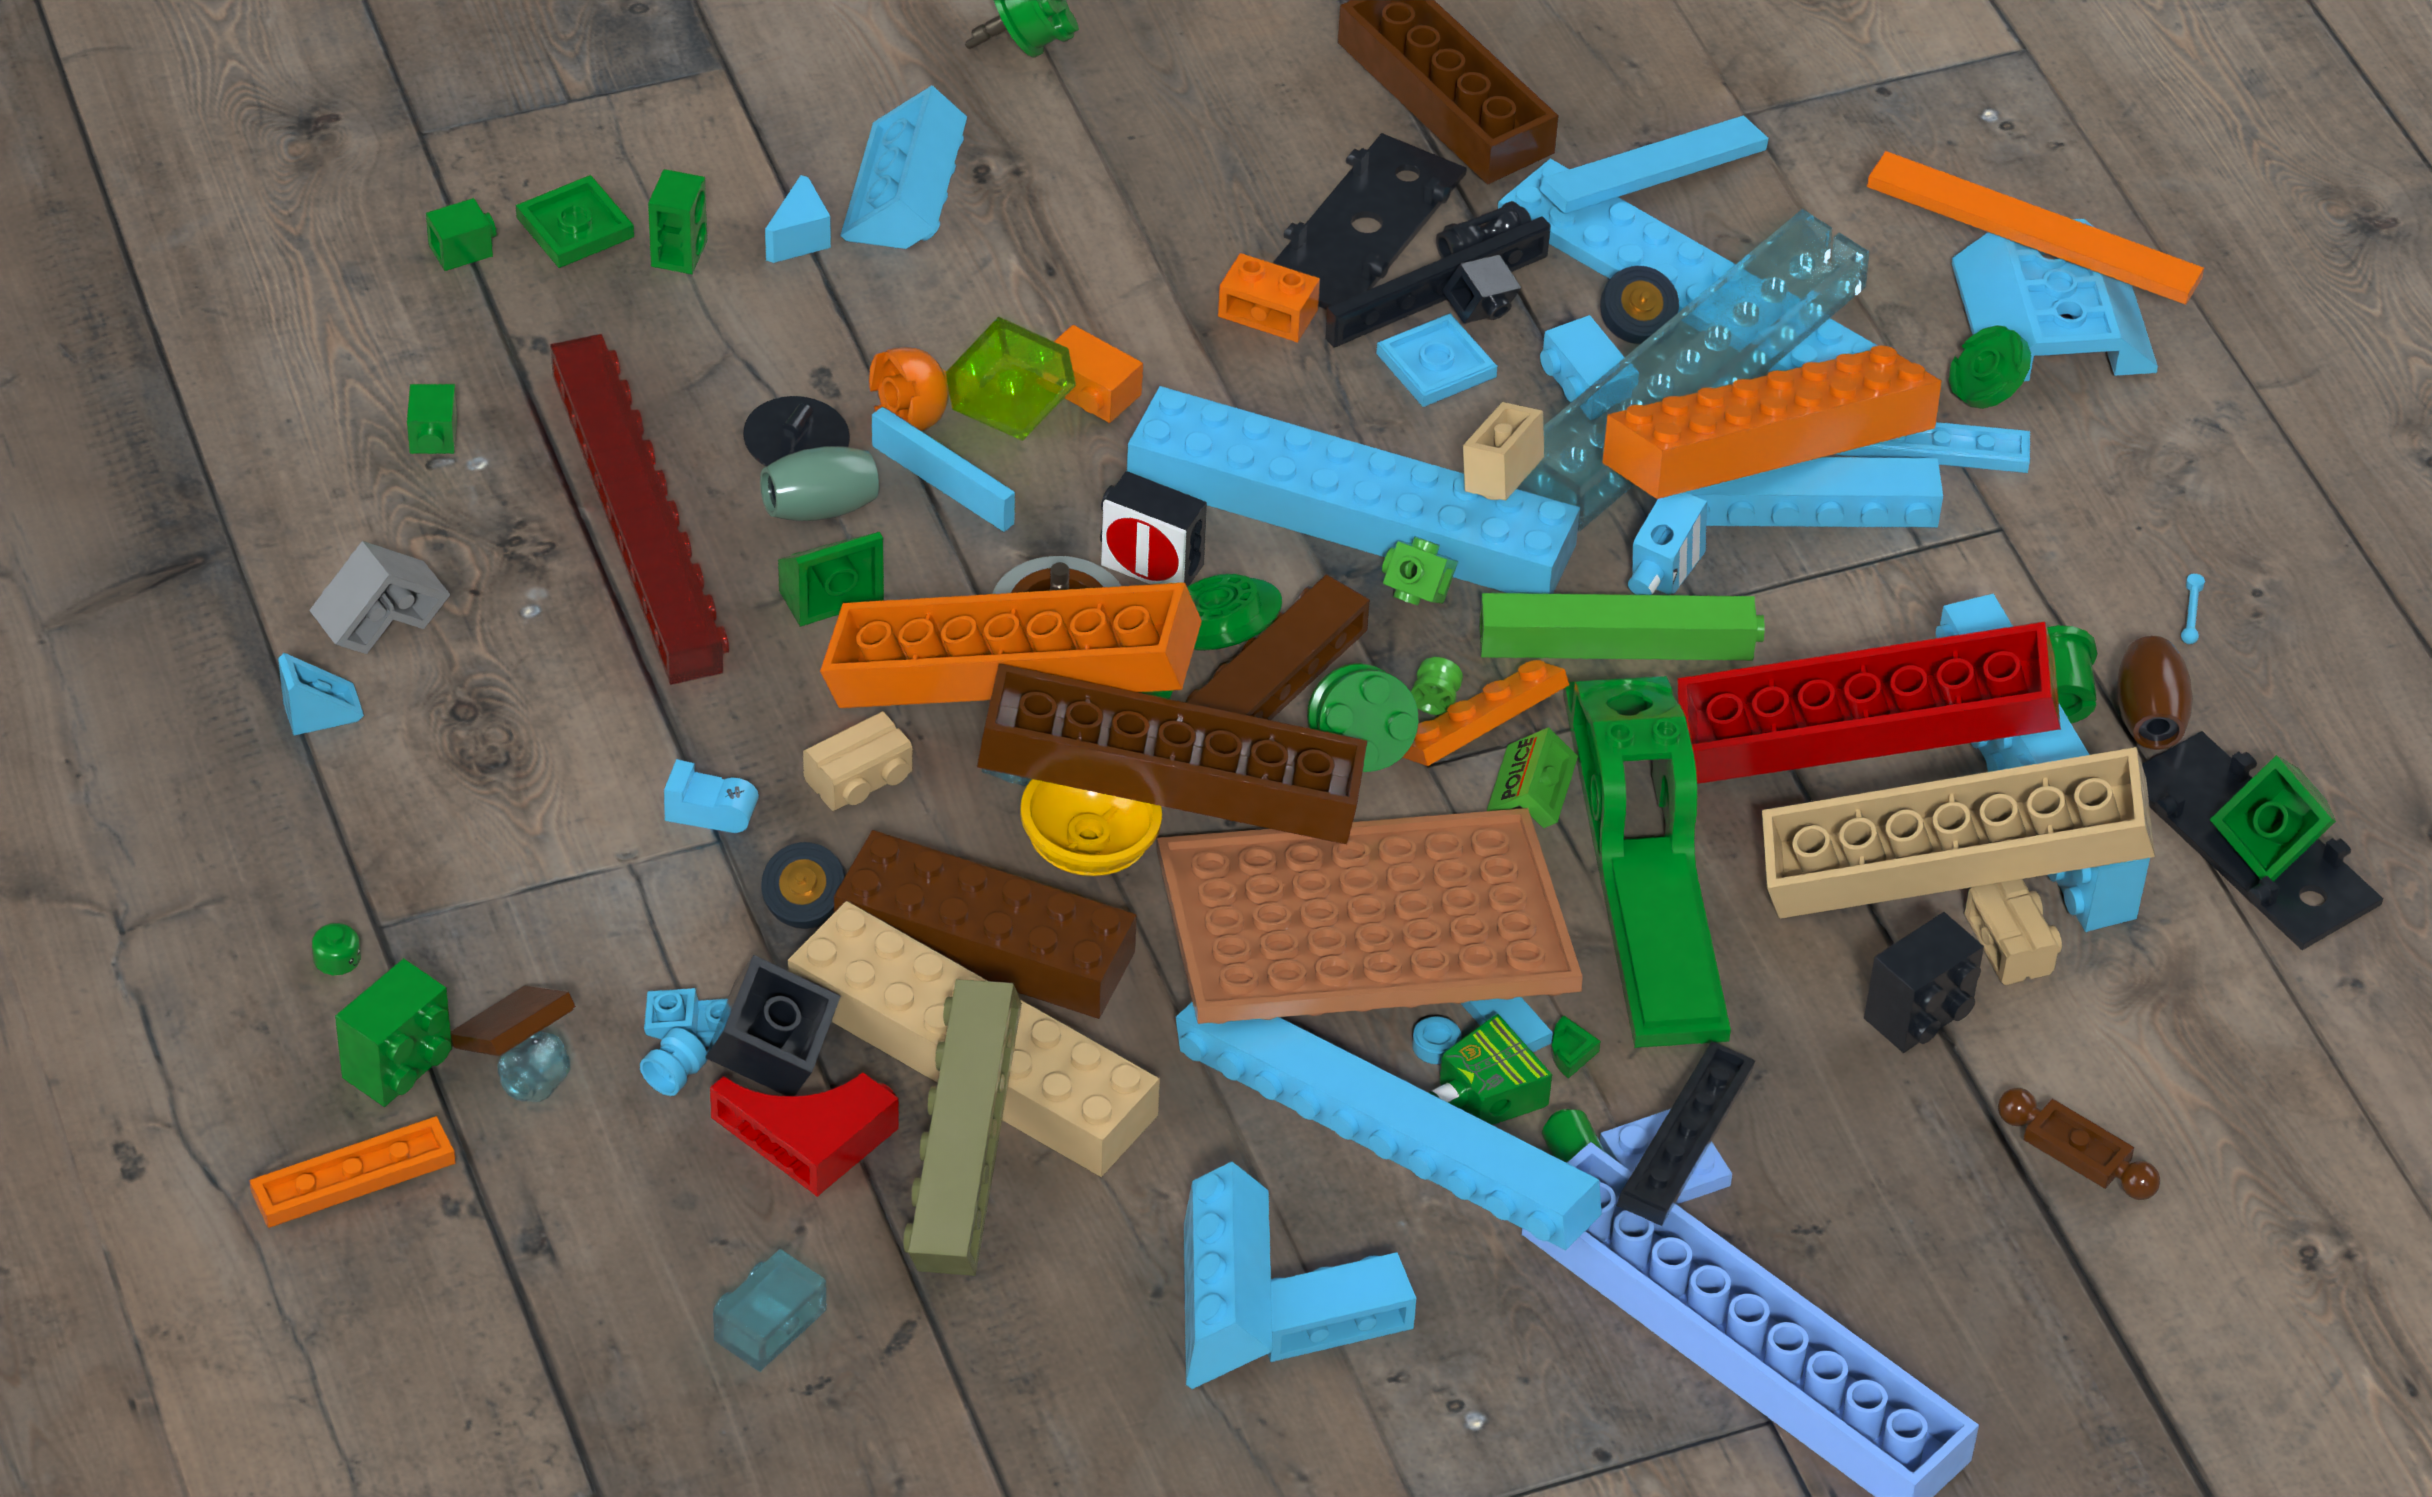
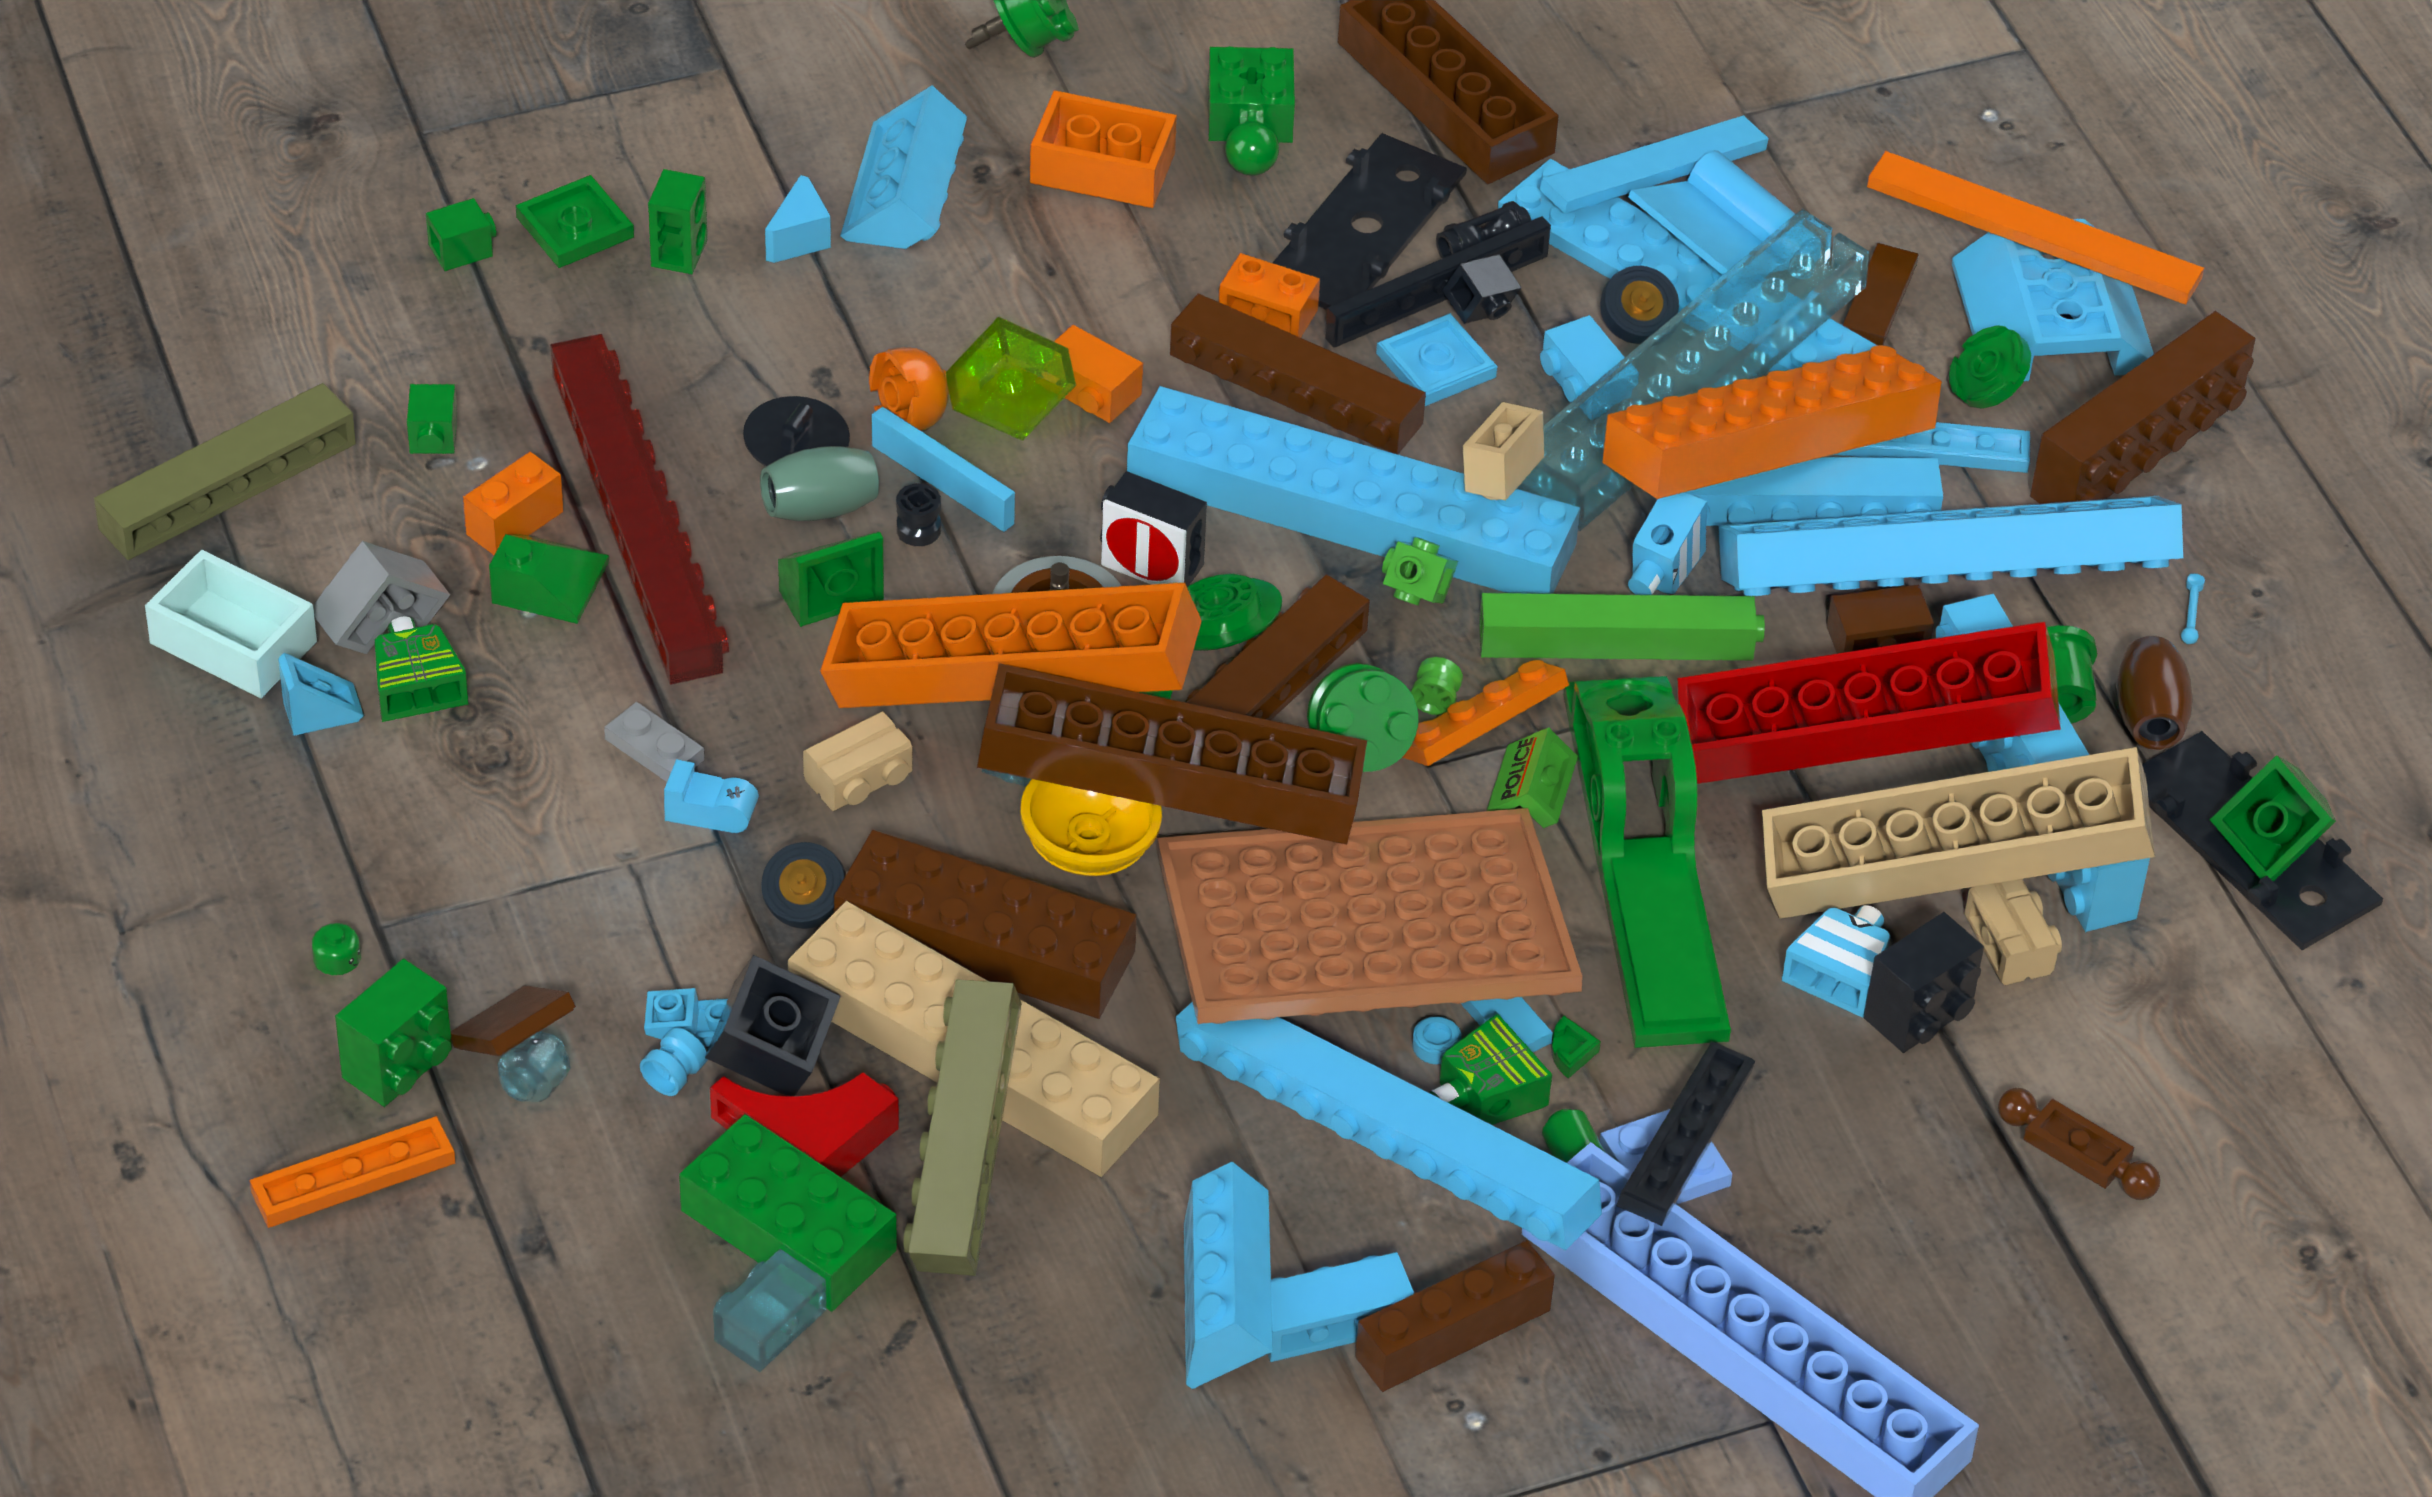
(224, 471): none -> olive brick
(230, 622): none -> light aqua piece
(417, 671): none -> green torso
(513, 502): none -> orange brick
(545, 576): none -> green slope
(651, 741): none -> light grey plate
(775, 1197): none -> green brick
(918, 514): none -> black wheel
(1103, 149): none -> orange brick
(1251, 104): none -> green brick
(1297, 374): none -> reddish brown brick
(1454, 1315): none -> reddish brown brick
(1716, 211): none -> medium azure door
(1837, 957): none -> medium azure torso
(1879, 618): none -> reddish brown brick
(1886, 285): none -> reddish brown tile
(1950, 542): none -> medium azure brick
(2145, 414): none -> reddish brown brick

